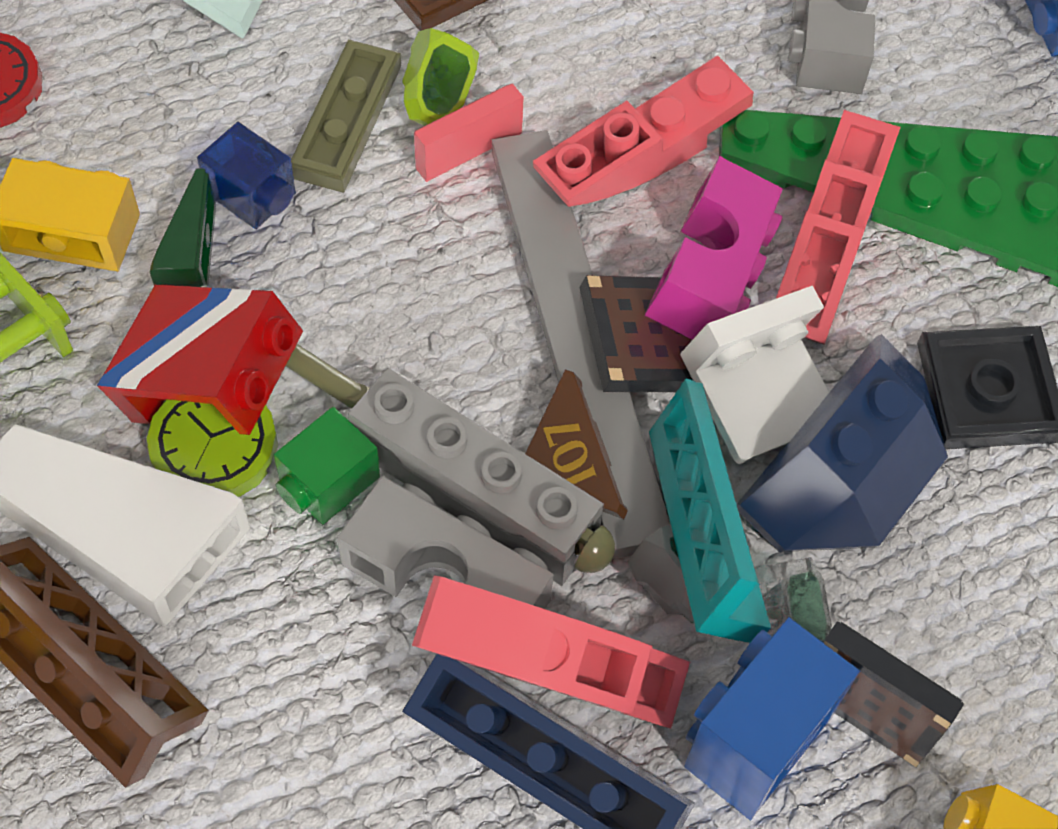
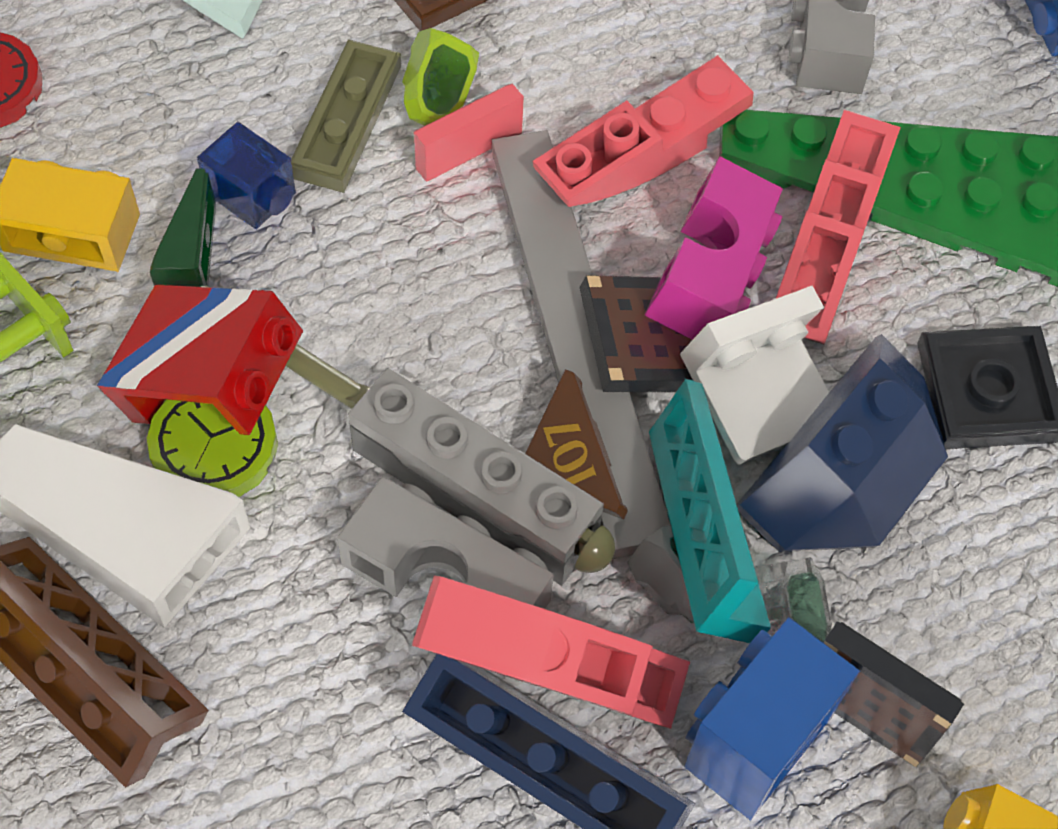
(326, 466): green brick -> none

